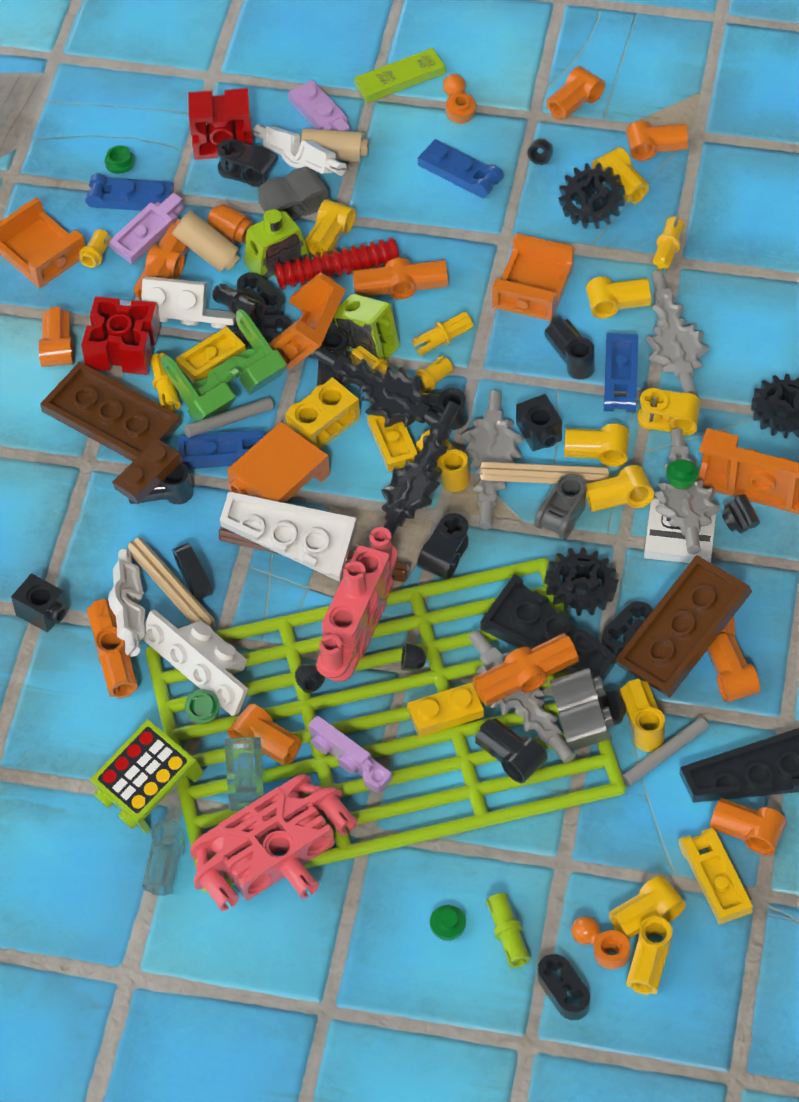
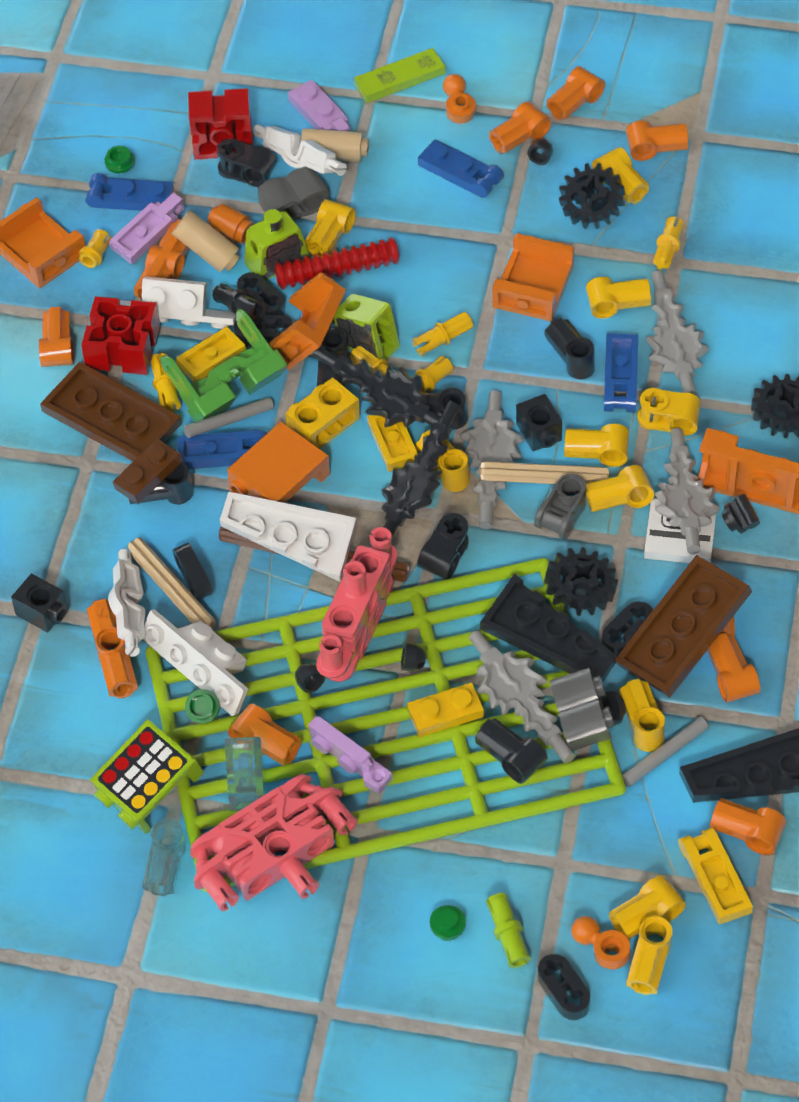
(400, 278): orange piece -> none
(525, 124): none -> orange piece
(525, 669): orange piece -> none
(682, 474): green plate -> none

